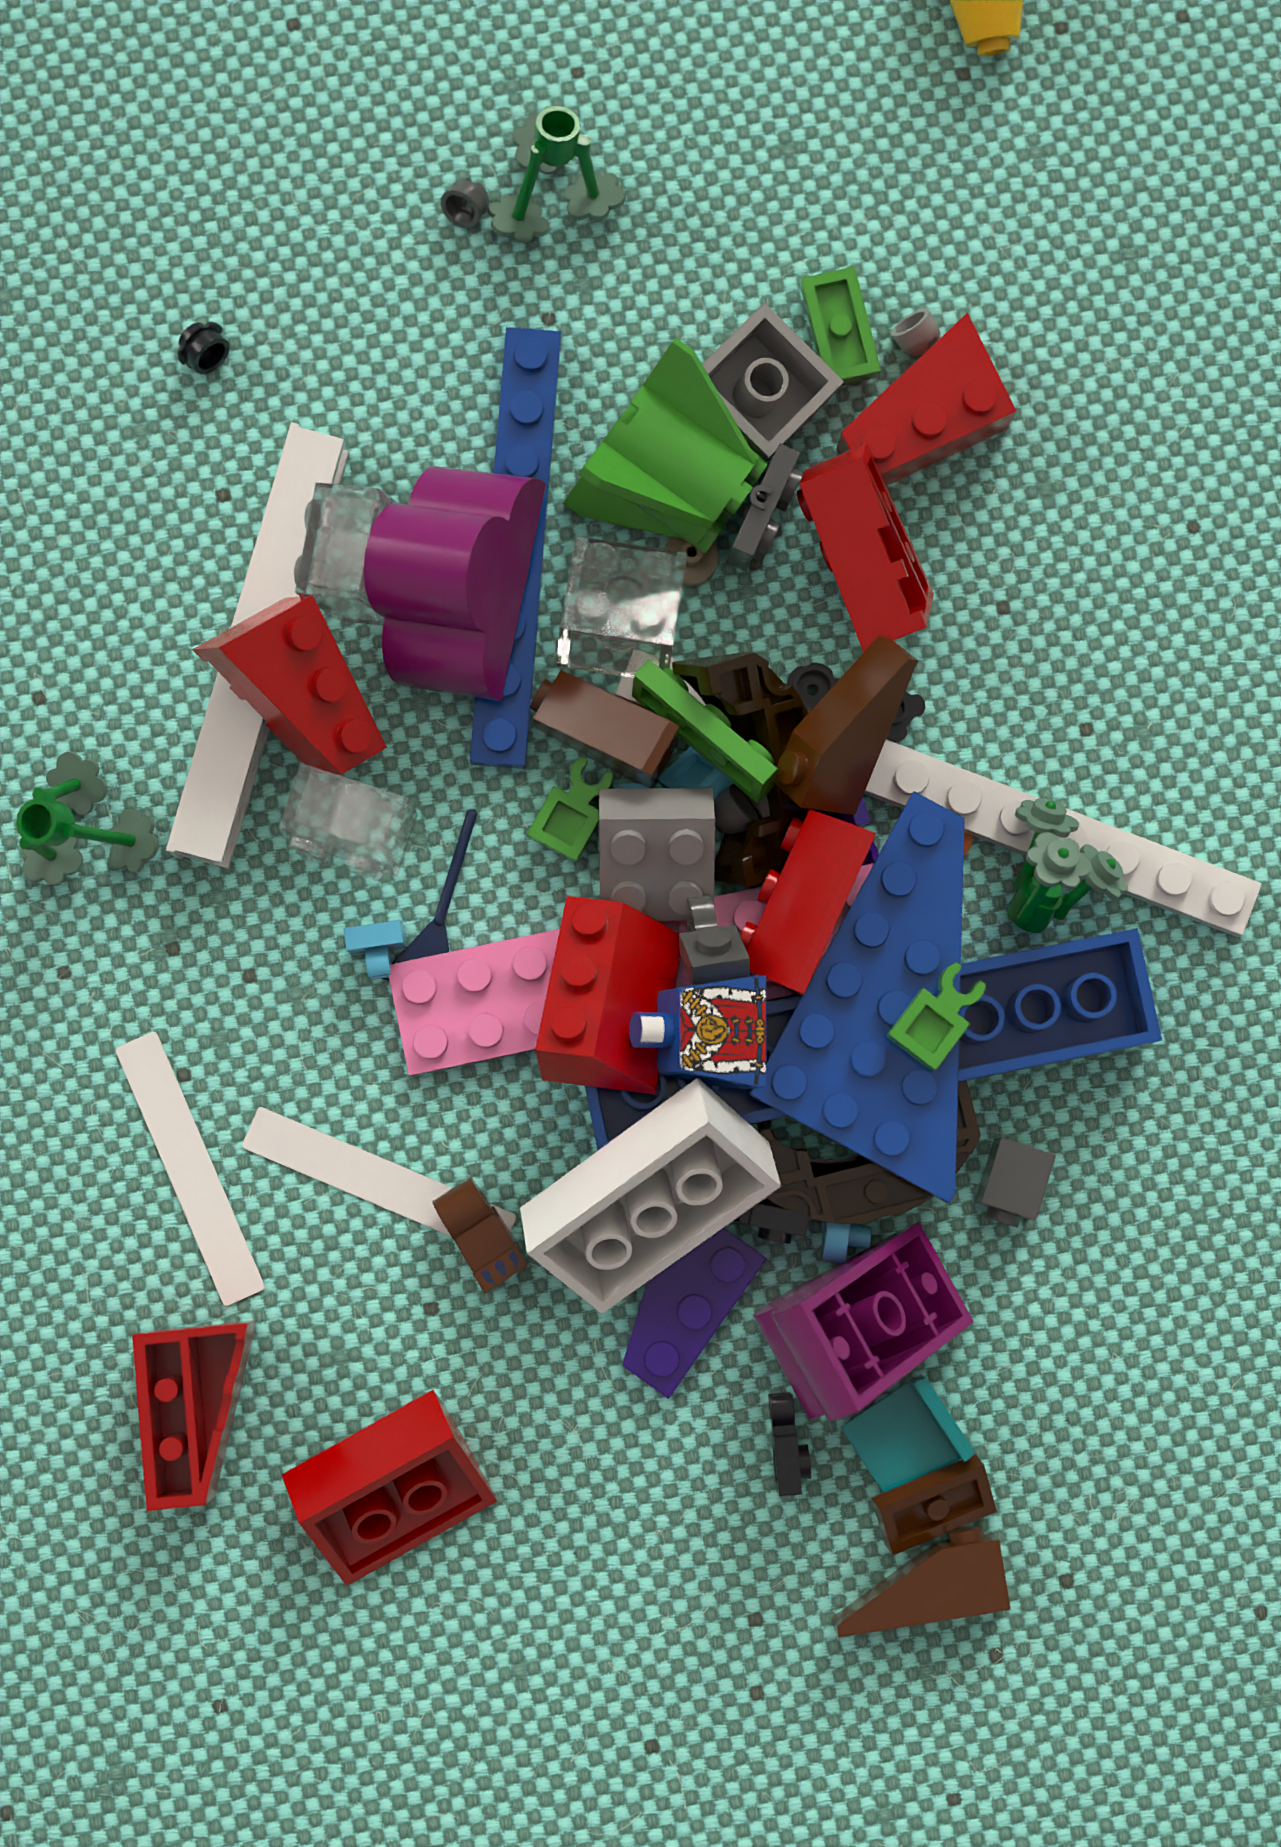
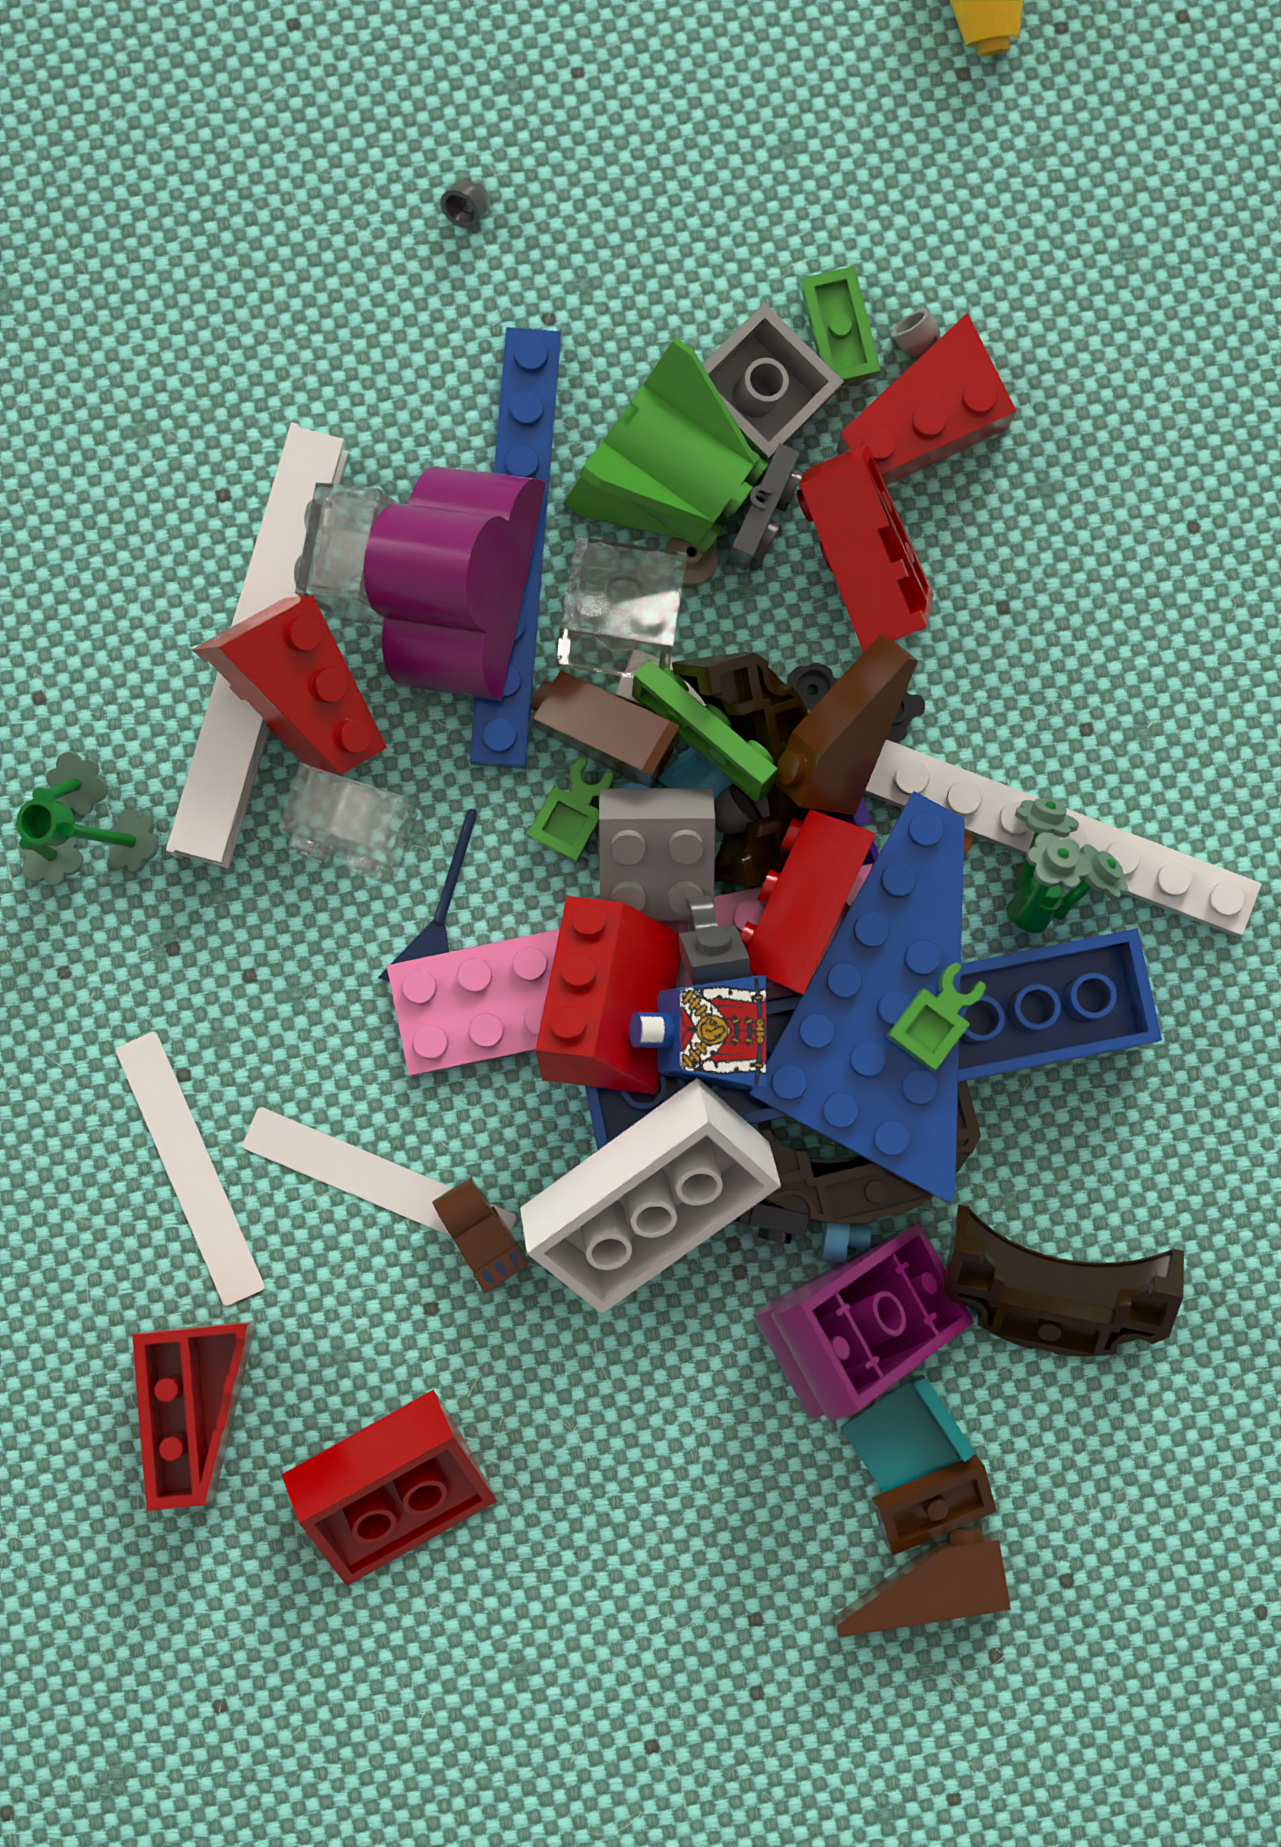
(203, 347): black plate -> none
(376, 942): medium azure tile -> none
(543, 145): plant -> none
(687, 1307): dark purple wing -> none
(789, 1458): black plate -> none
(1014, 1181): dark grey brick -> none
(1059, 1301): none -> dark brown windscreen

